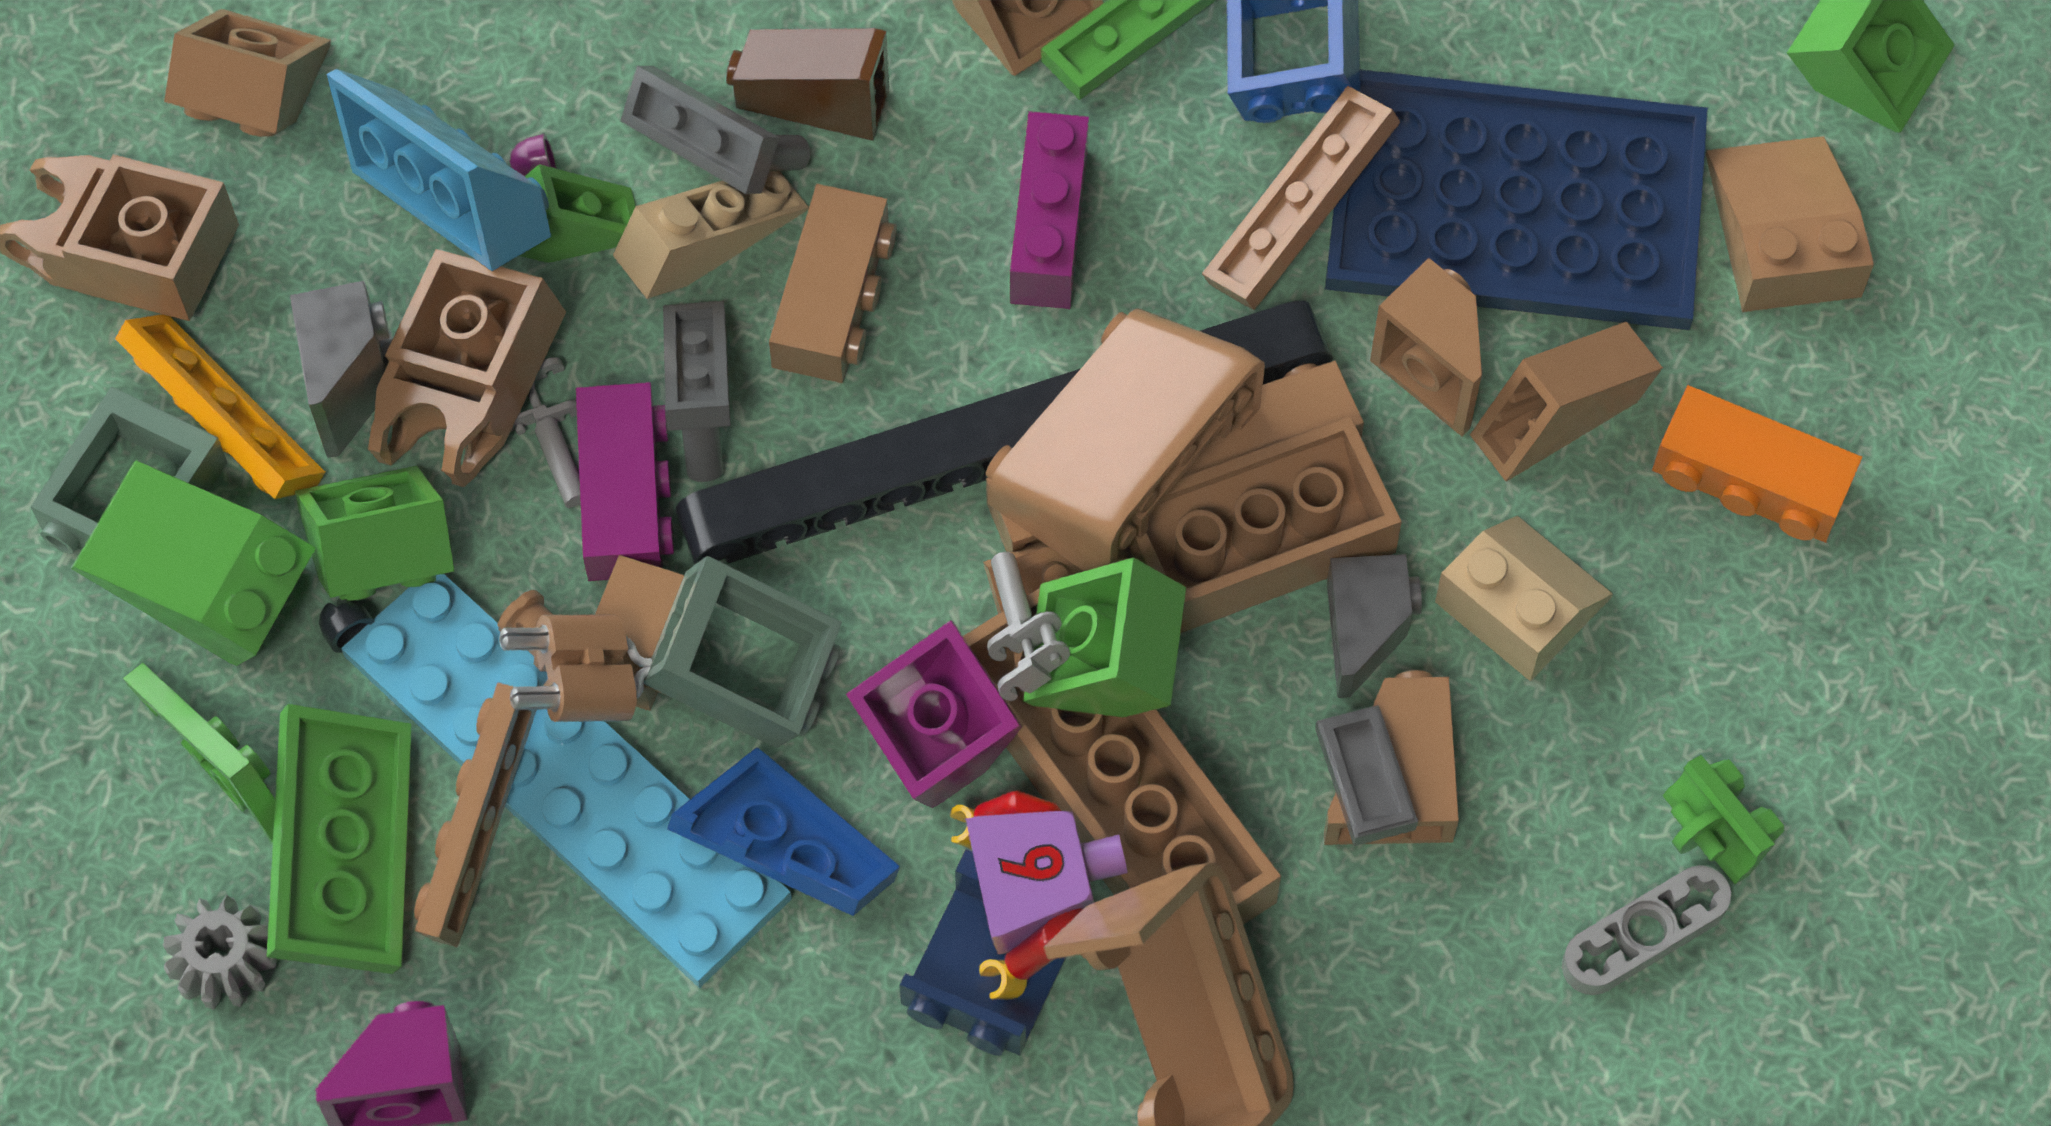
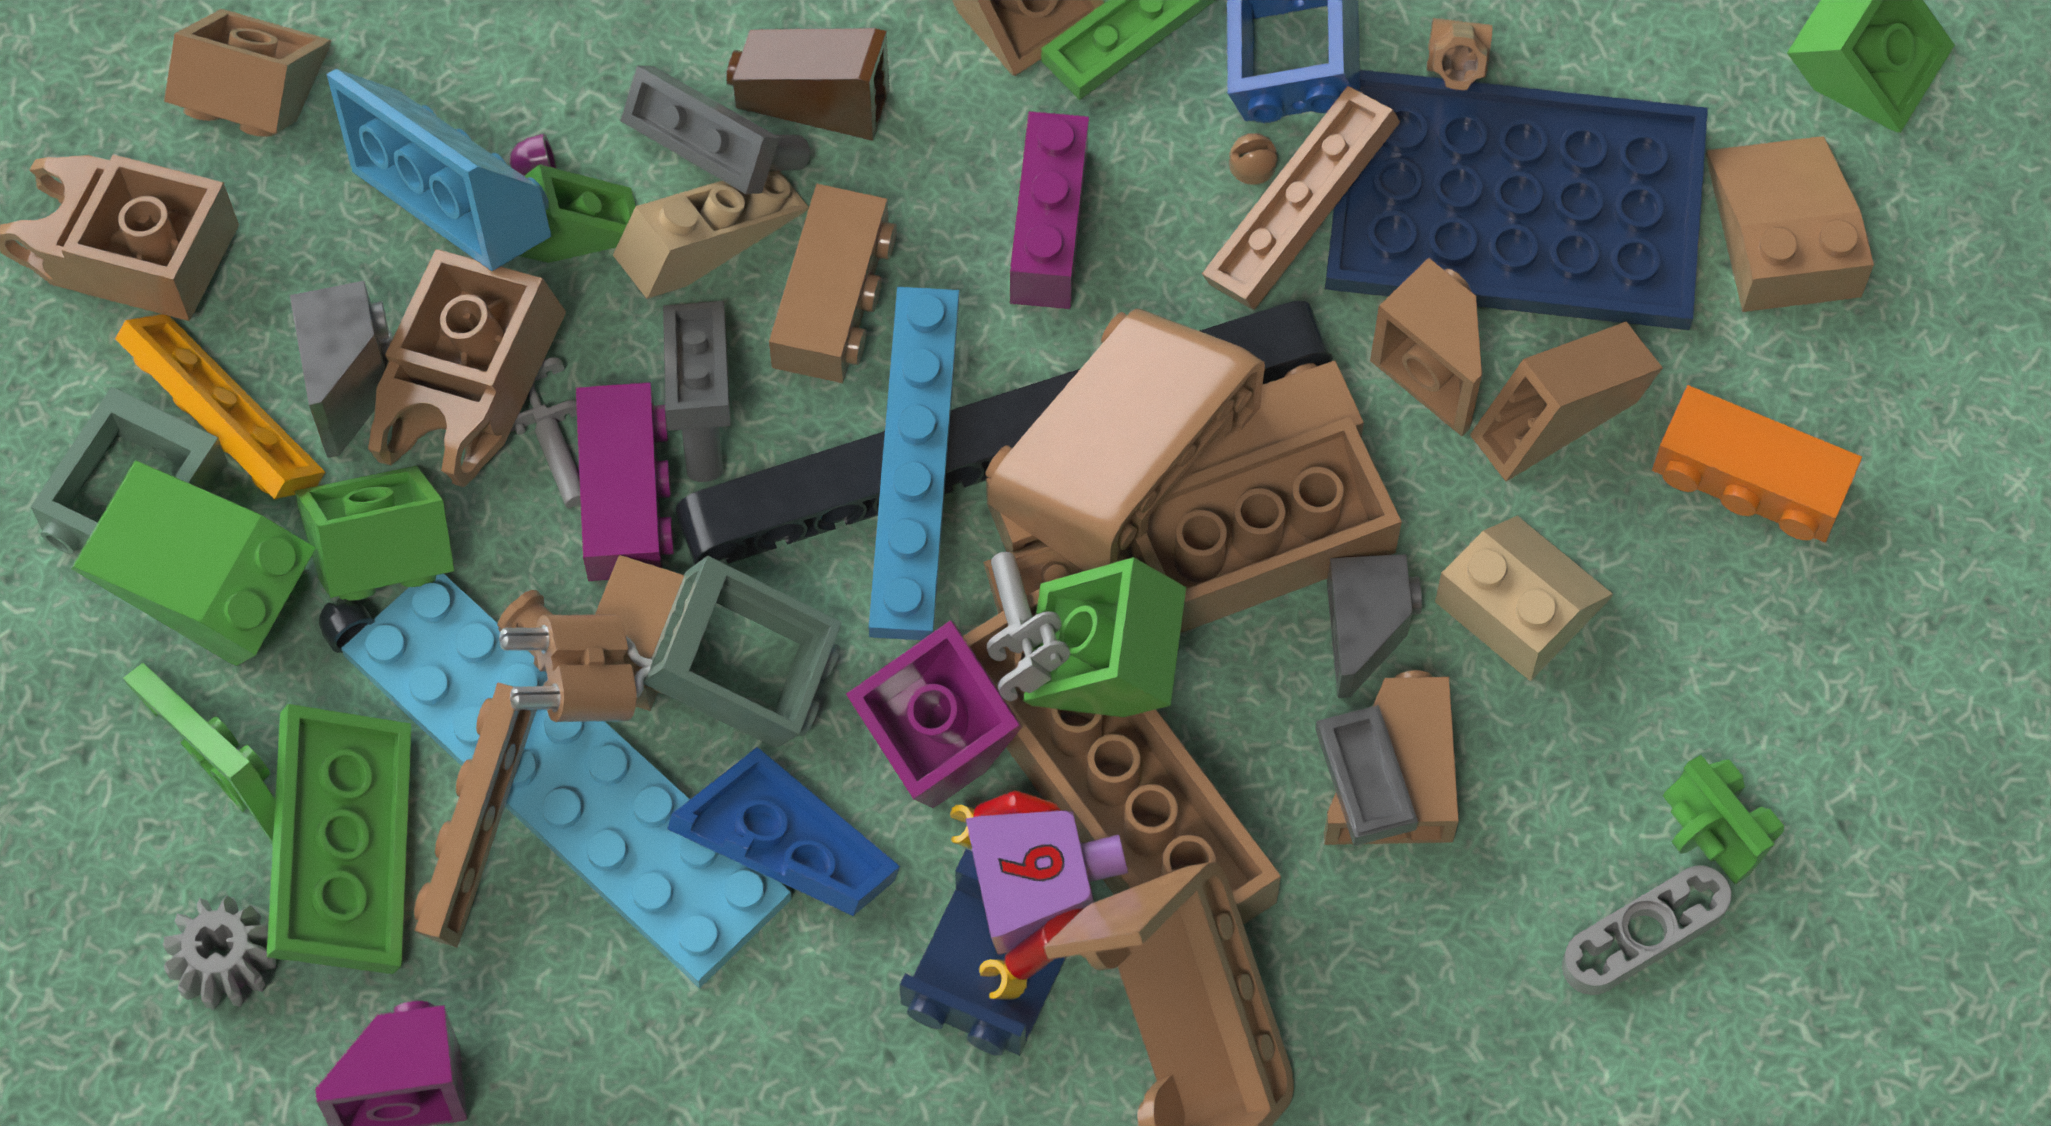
(914, 464): none -> dark azure plate
(1256, 164): none -> medium nougat hinge
(1459, 51): none -> medium nougat piece

